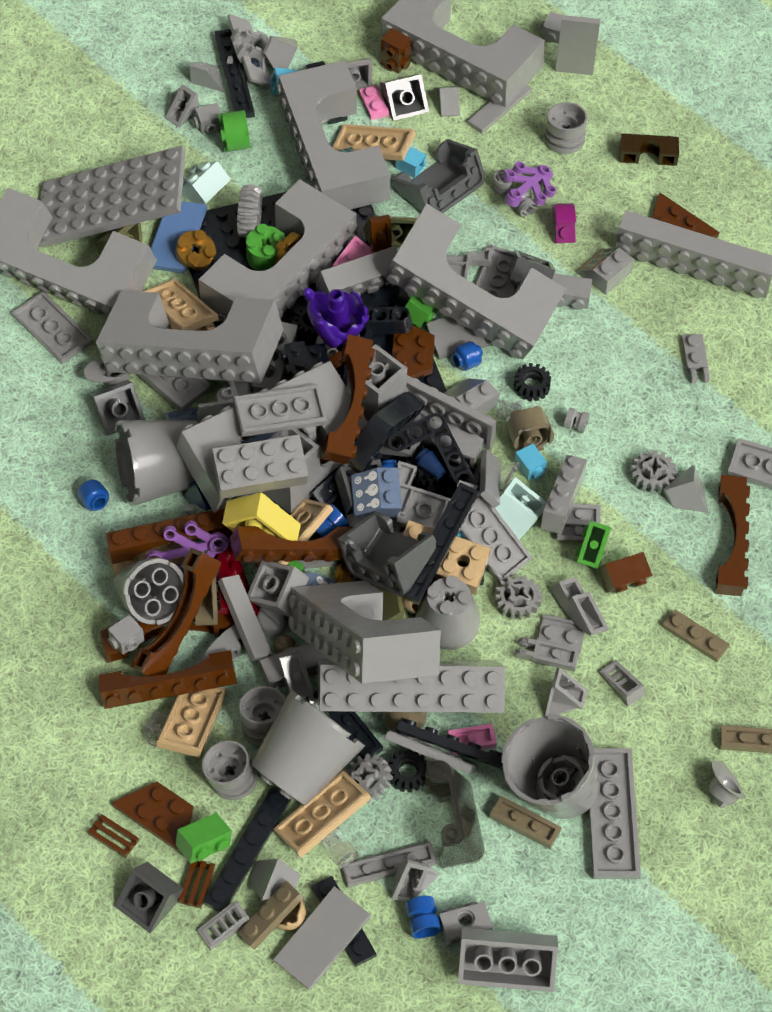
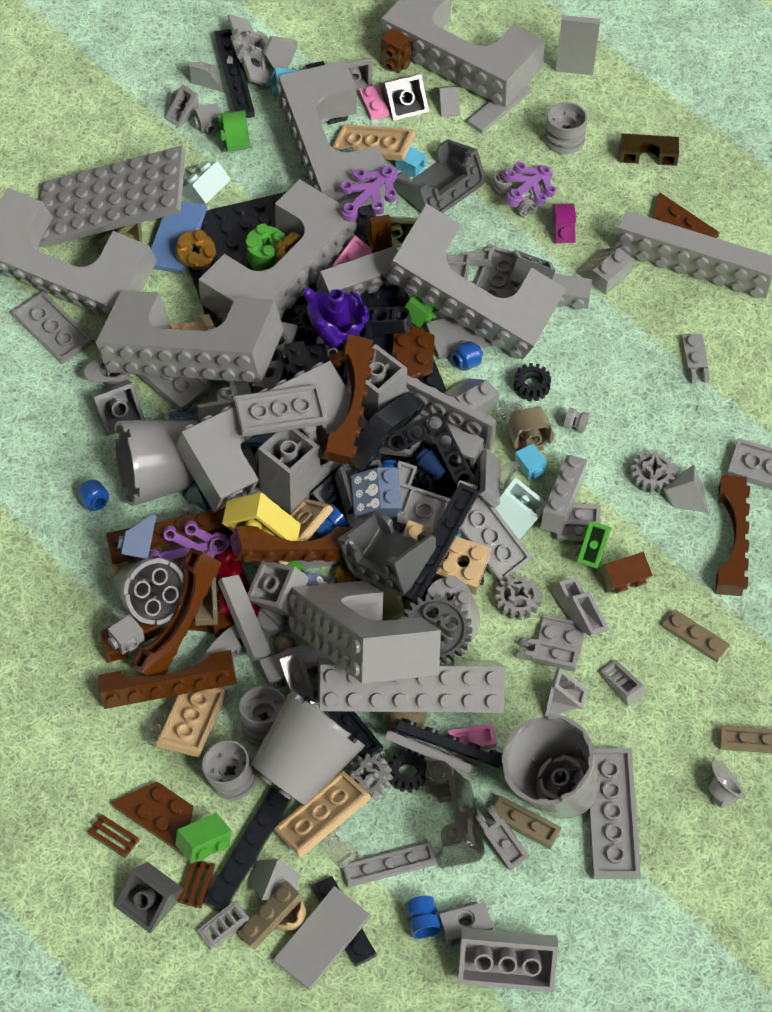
(138, 539): none -> sand blue slope
(183, 307): tan tile -> none
(249, 209): light grey gear -> none
(259, 466): light grey brick -> none
(385, 175): none -> medium lavender plant
(412, 879): light grey slope -> none
(447, 613): none -> dark grey gear
(503, 839): none -> light grey hinge
(551, 27): light grey brick -> none

